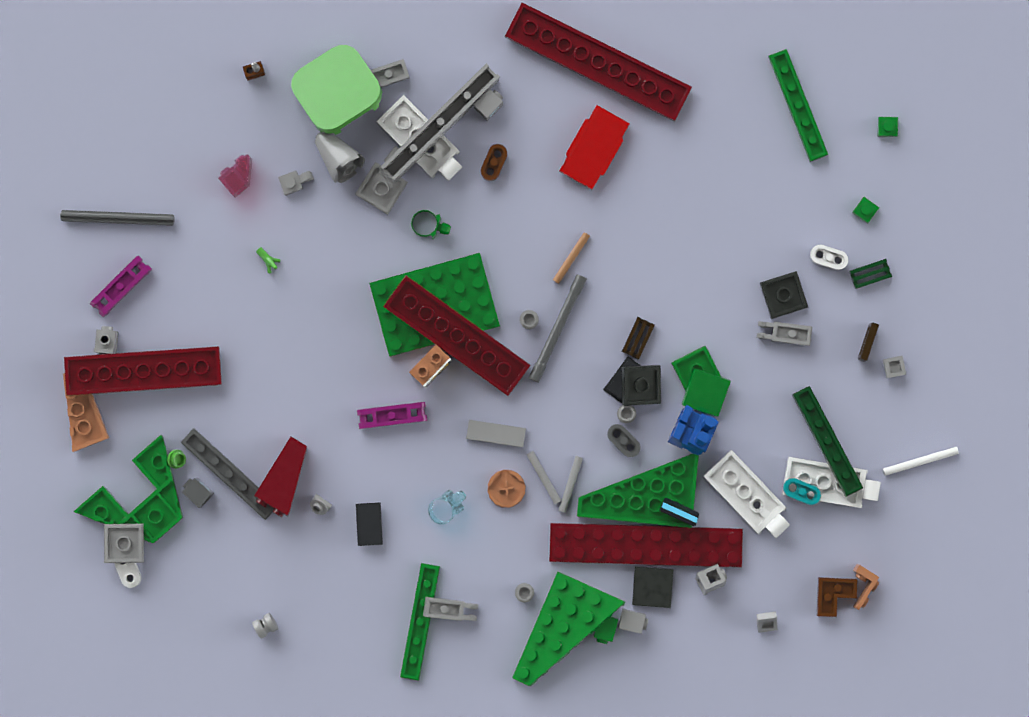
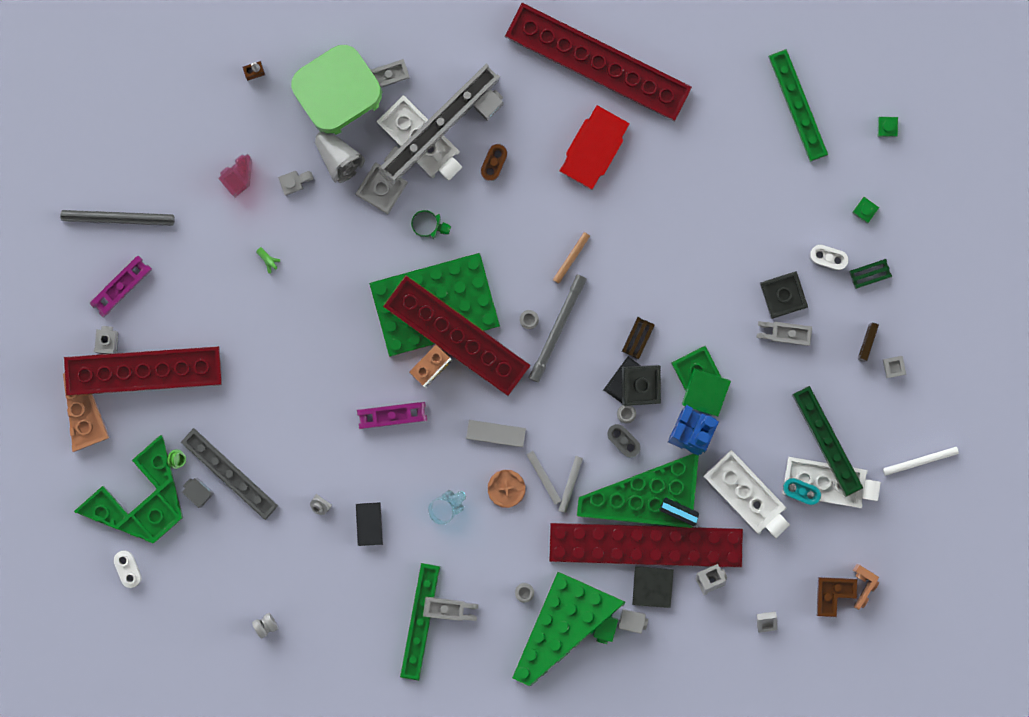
(123, 543): light grey tile -> none
(282, 479): dark red slope -> none

